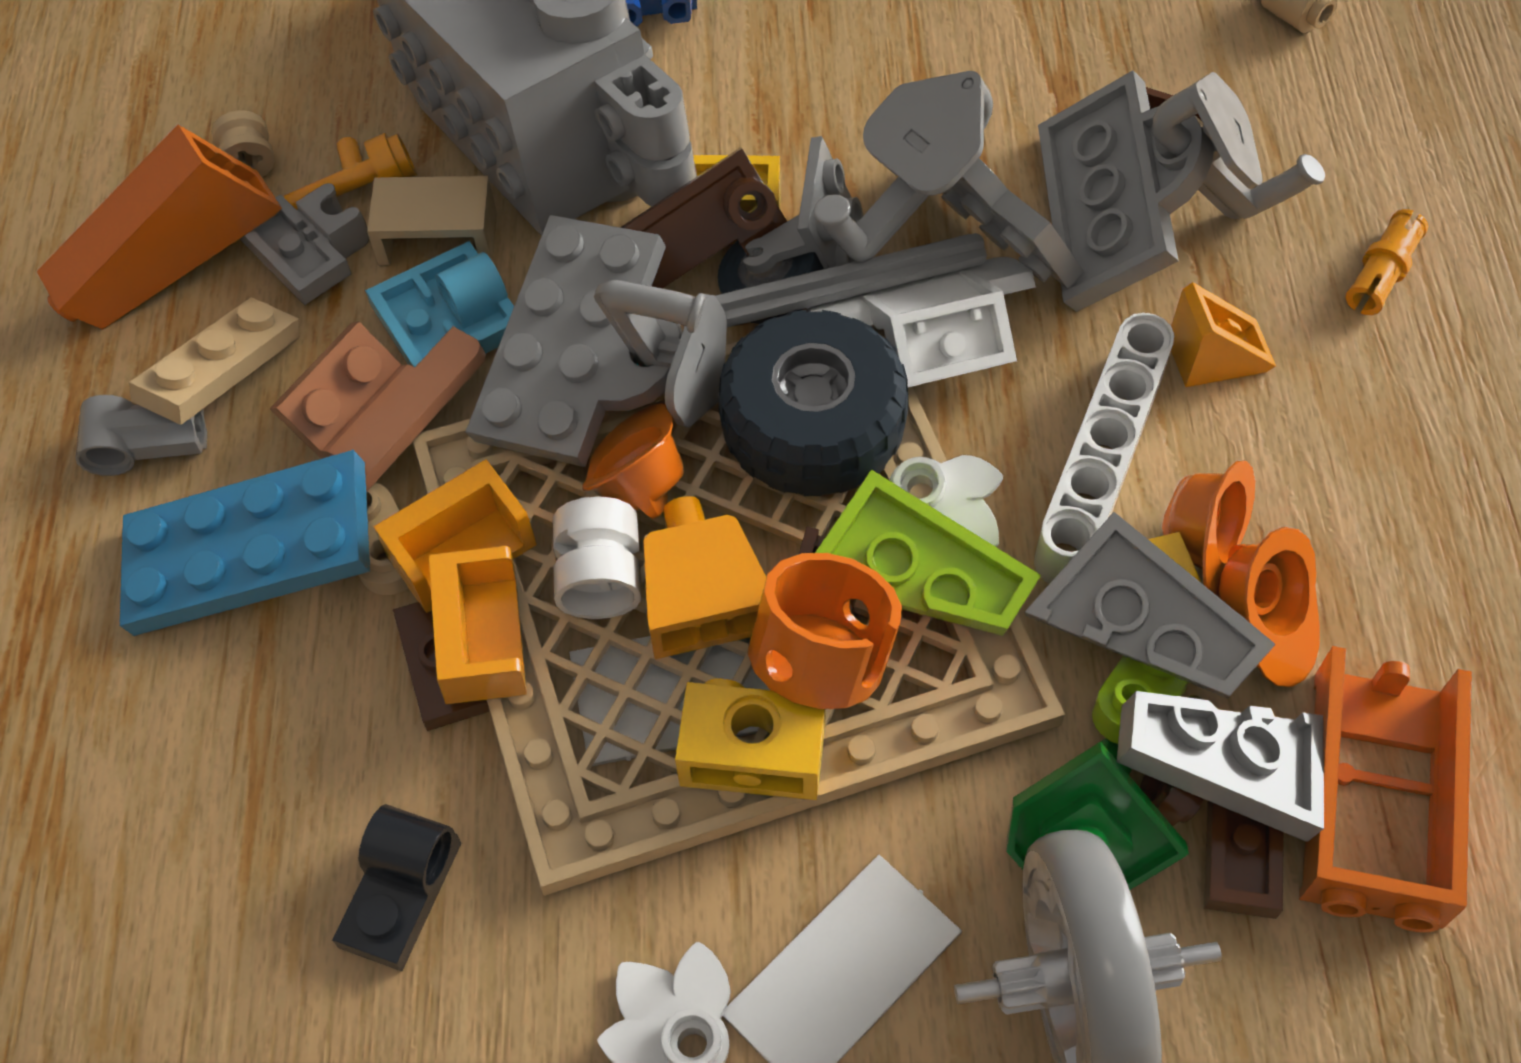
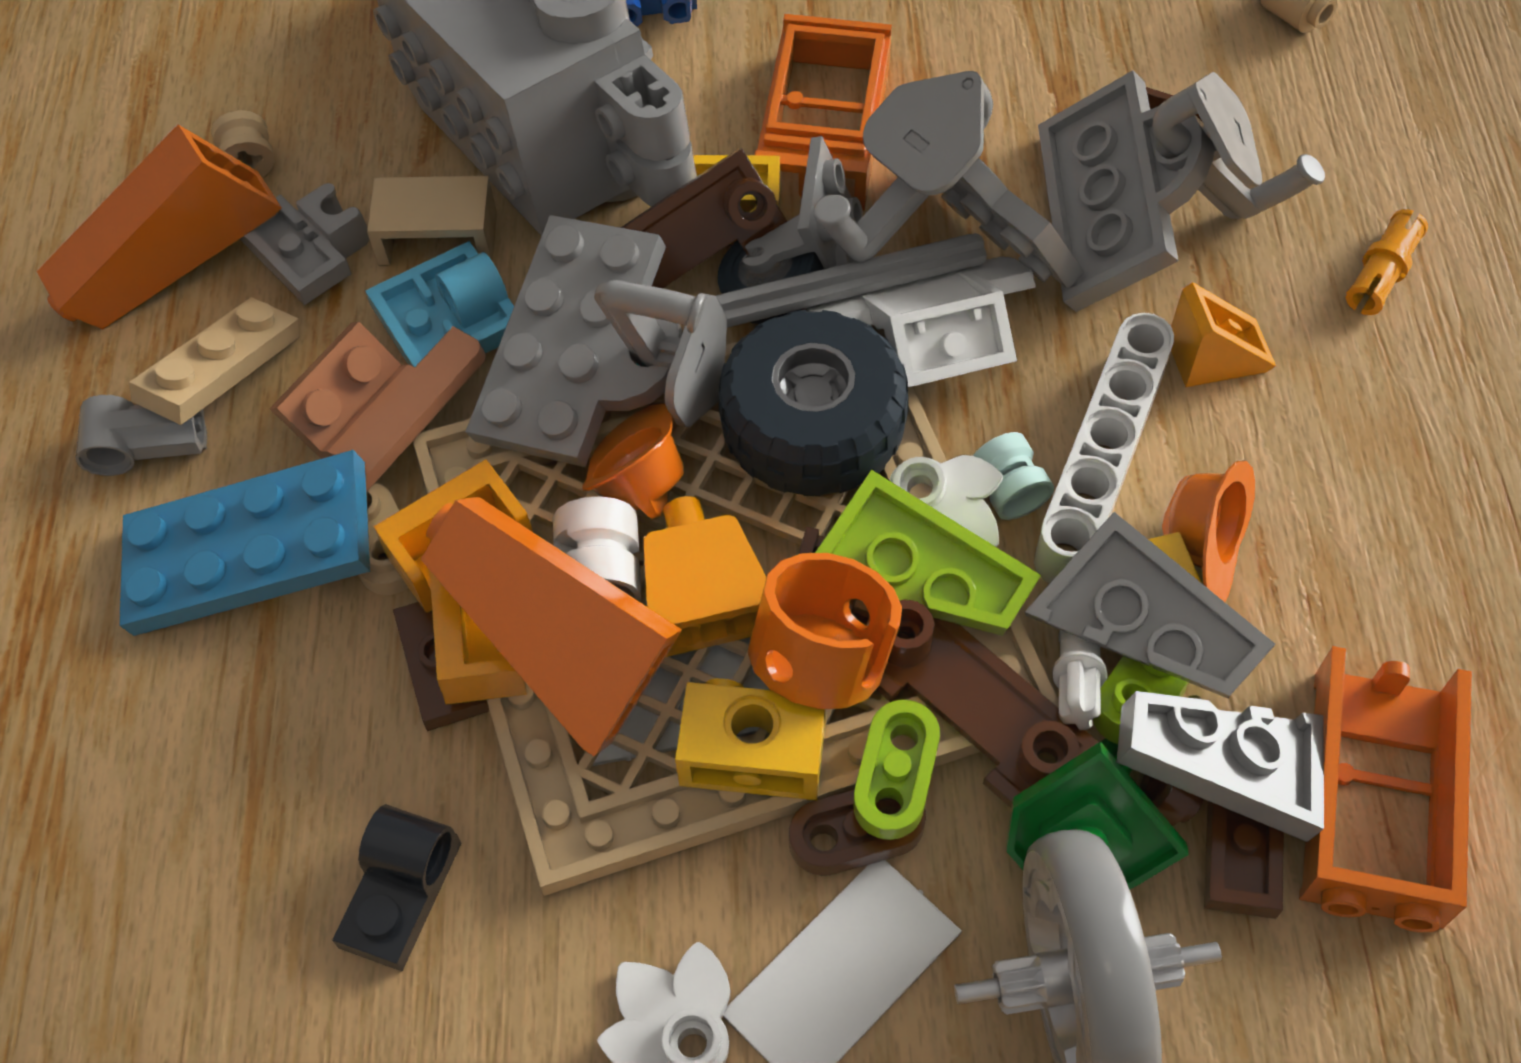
(386, 159): light orange piece -> none
(553, 619): none -> orange slope
(830, 44): none -> orange door
(853, 844): none -> reddish brown plate
(896, 772): none -> lime plate
(980, 700): none -> reddish brown brick
(1023, 484): none -> light aqua wheel
(1079, 678): none -> white axle
(1276, 593): orange piece -> none

